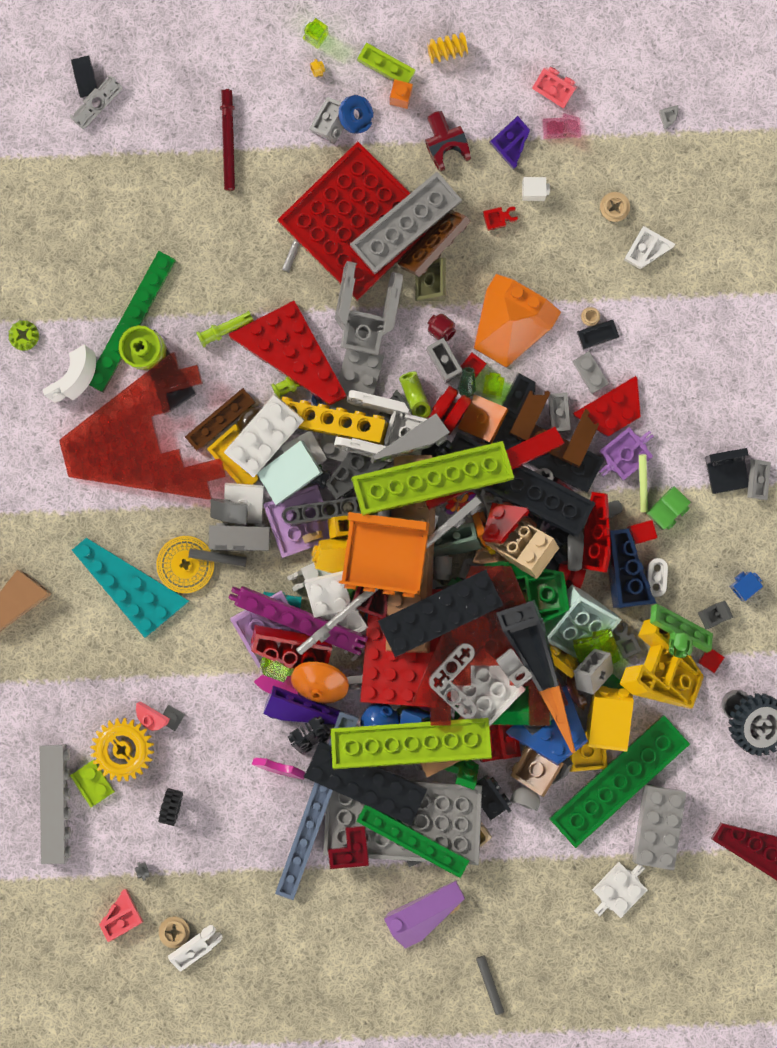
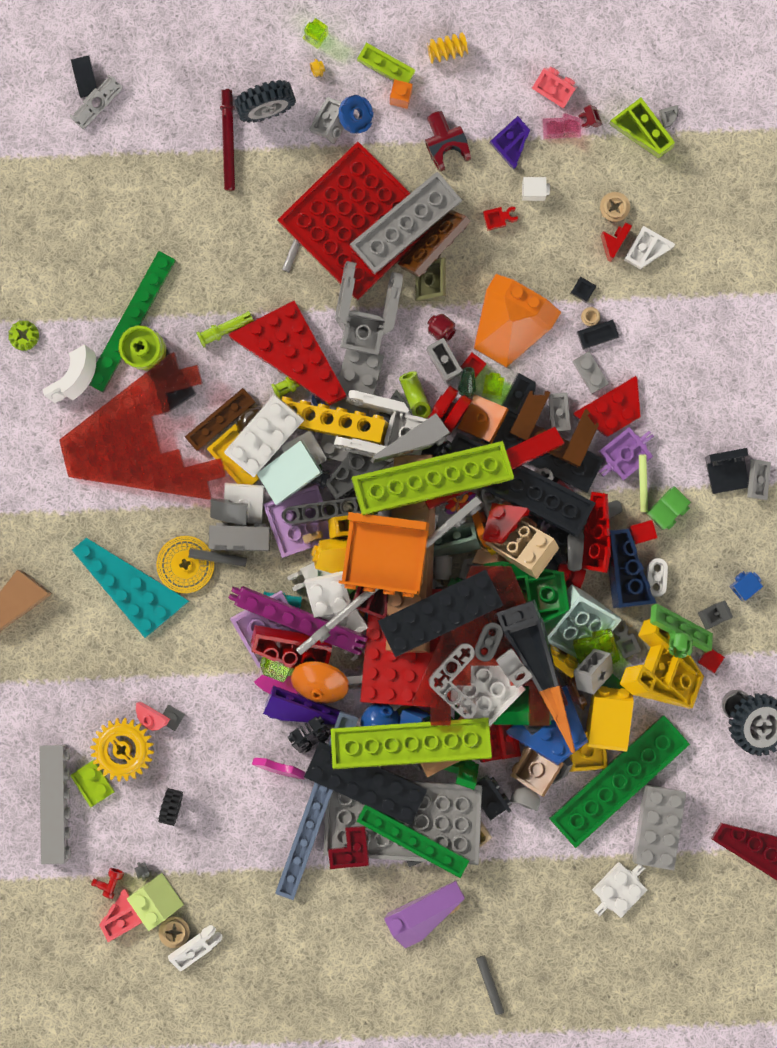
(108, 889): none -> red piece
(155, 901): none -> yellowish green slope
(265, 101): none -> black wheel
(488, 641): none -> dark grey plate
(583, 289): none -> black tile
(592, 116): none -> dark red tile
(612, 244): none -> red slope
(643, 128): none -> lime wedge

